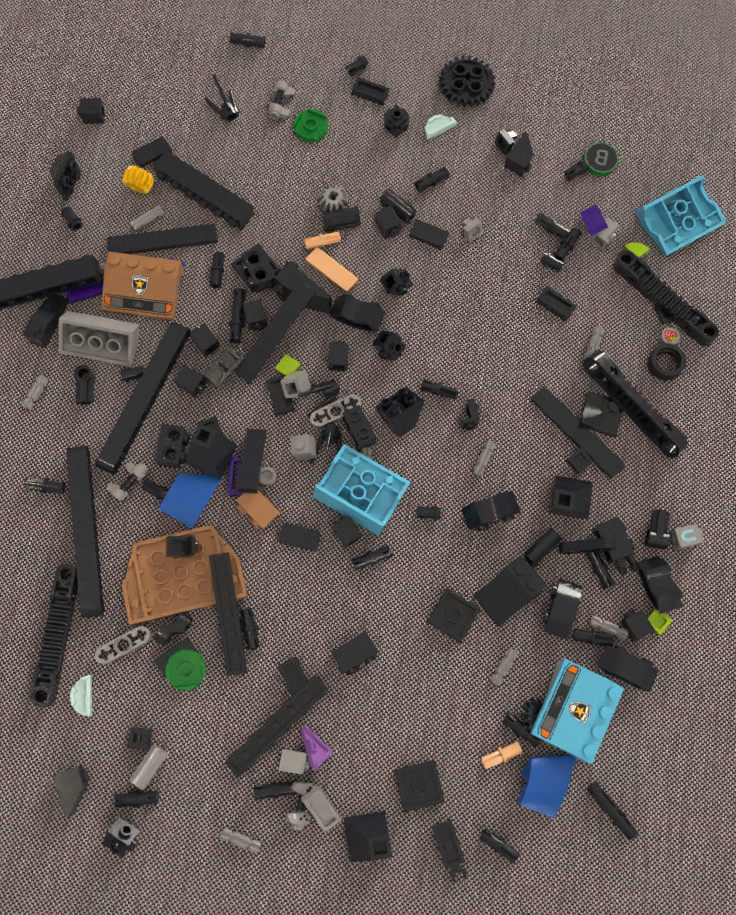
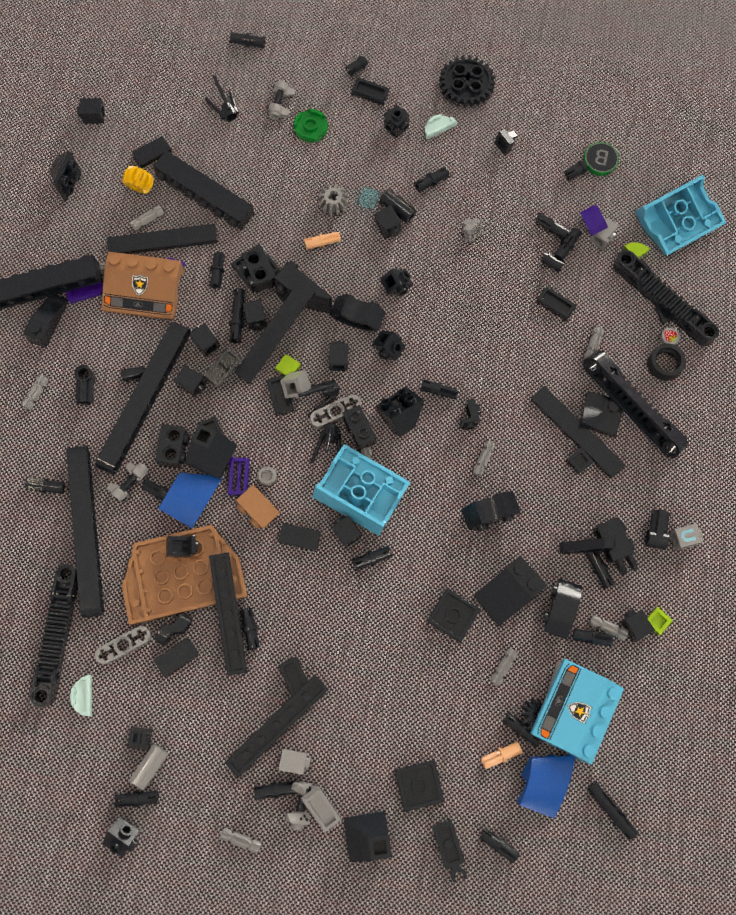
(71, 788): black slope -> none
(73, 221): black pin -> none
(98, 338): light grey slope -> none
(185, 669): green tile -> none
(252, 461): black tile -> none
(303, 447): light grey brick -> none
(315, 748): medium lavender tile -> none
(332, 270): light nougat tile -> none
(341, 219): black tile -> none
(354, 653): black brick -> none
(368, 197): none -> clear light blue tile
(429, 234): black tile -> none
(429, 512): black pin -> none
(521, 156): black slope -> none
(542, 547): black axle -> none
(571, 497): black slope -> none
(628, 668): black brick -> none
(659, 584): black brick -> none

